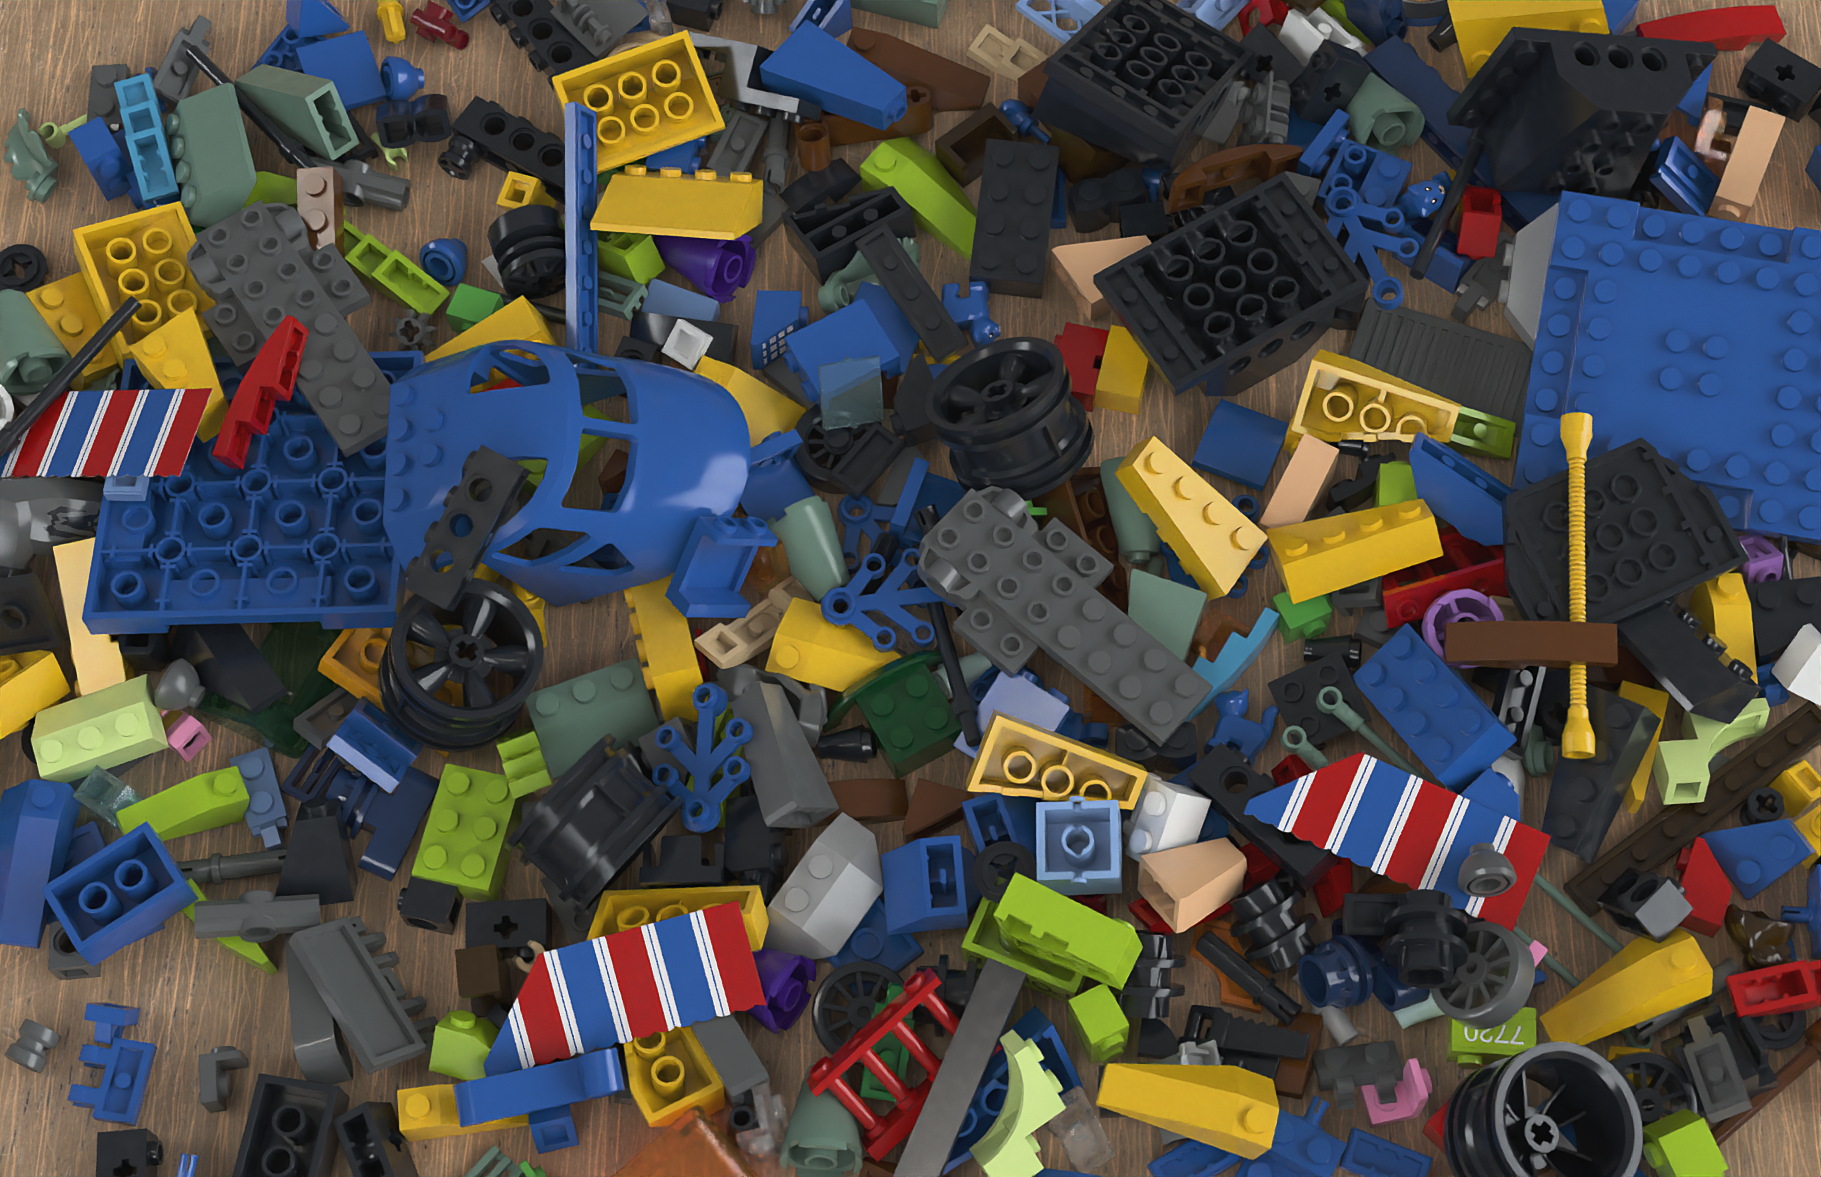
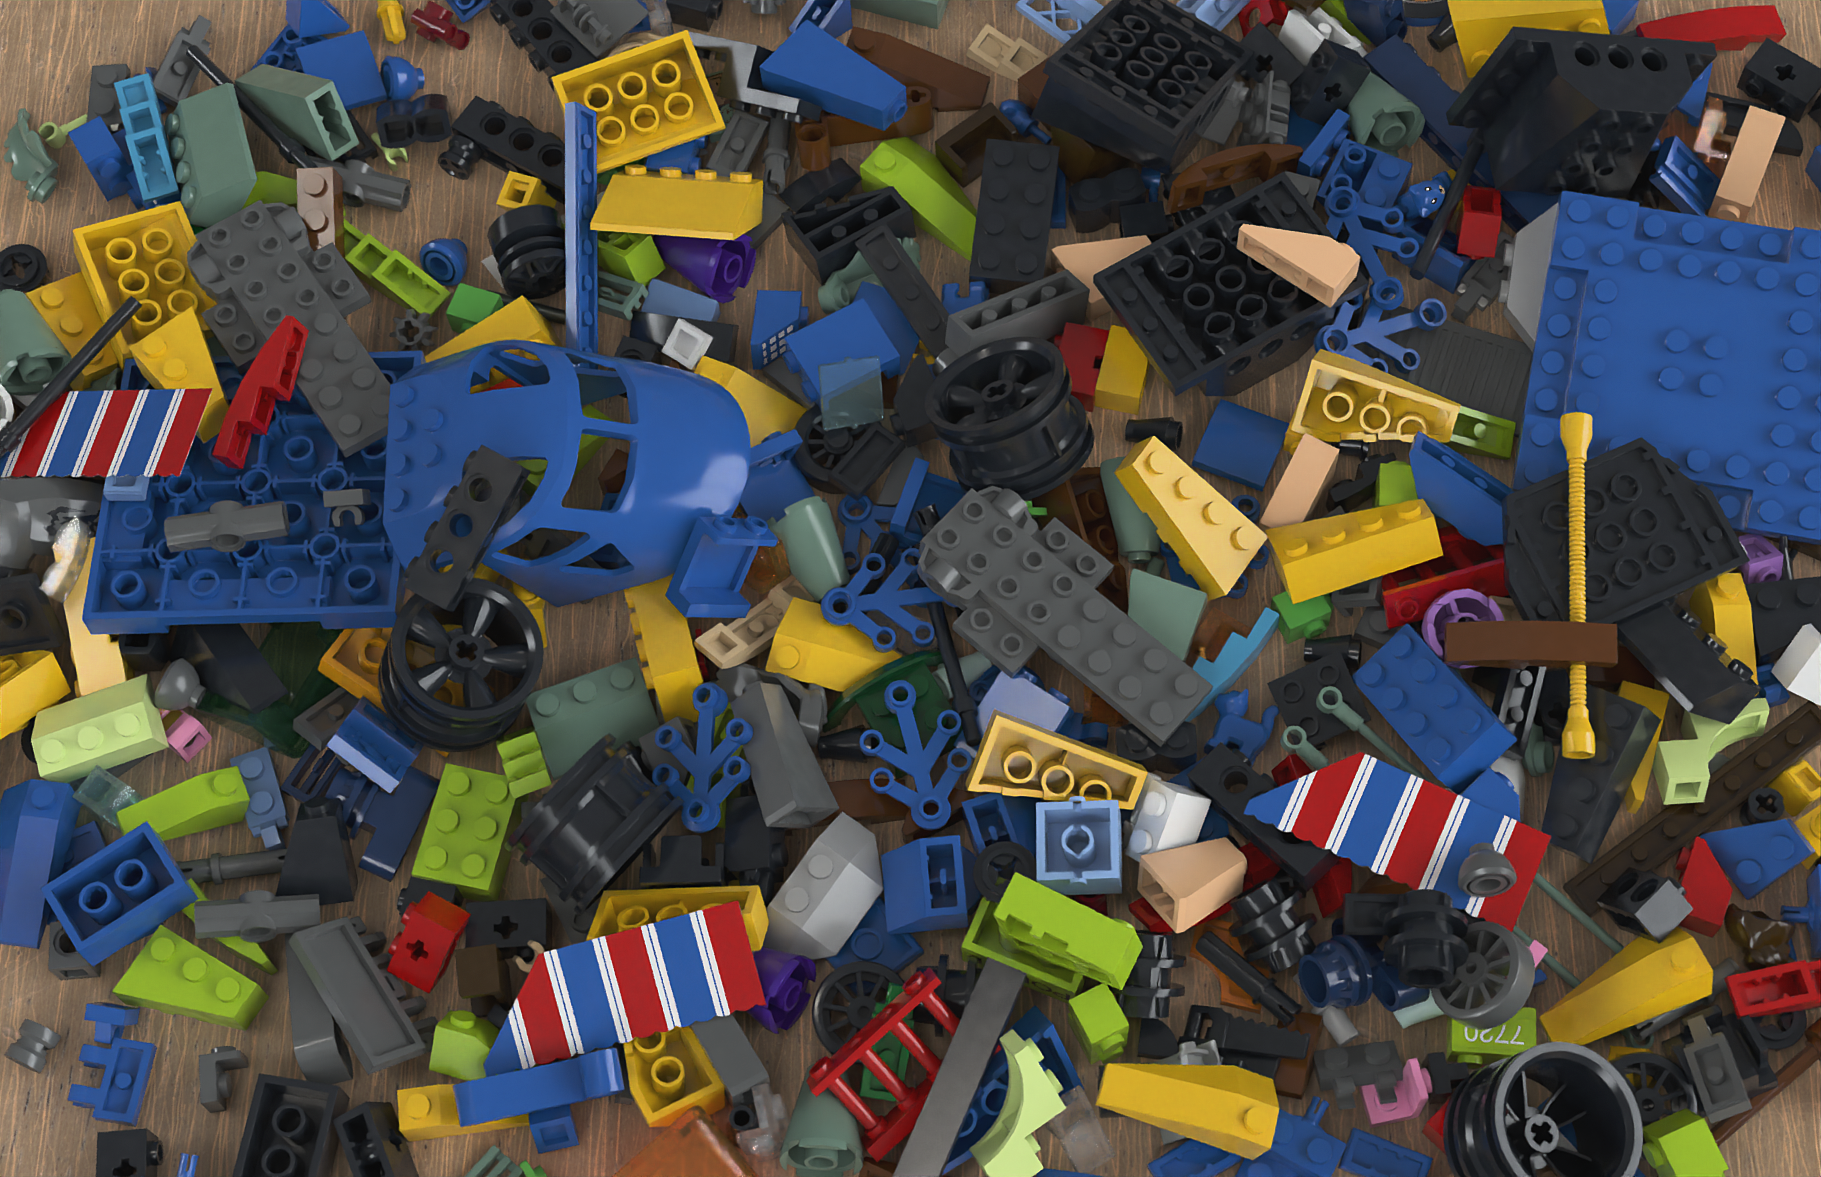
(73, 544): none -> clear slope
(189, 982): none -> lime wedge
(227, 526): none -> dark grey piece
(347, 500): none -> dark grey tile
(427, 941): none -> red brick
(916, 761): none -> blue plant
(1028, 311): none -> dark grey hinge
(1164, 429): none -> black cone
(1304, 259): none -> light nougat slope
(1374, 332): none -> blue plant
(1443, 1076): none -> black tile
(1789, 140): none -> black tile

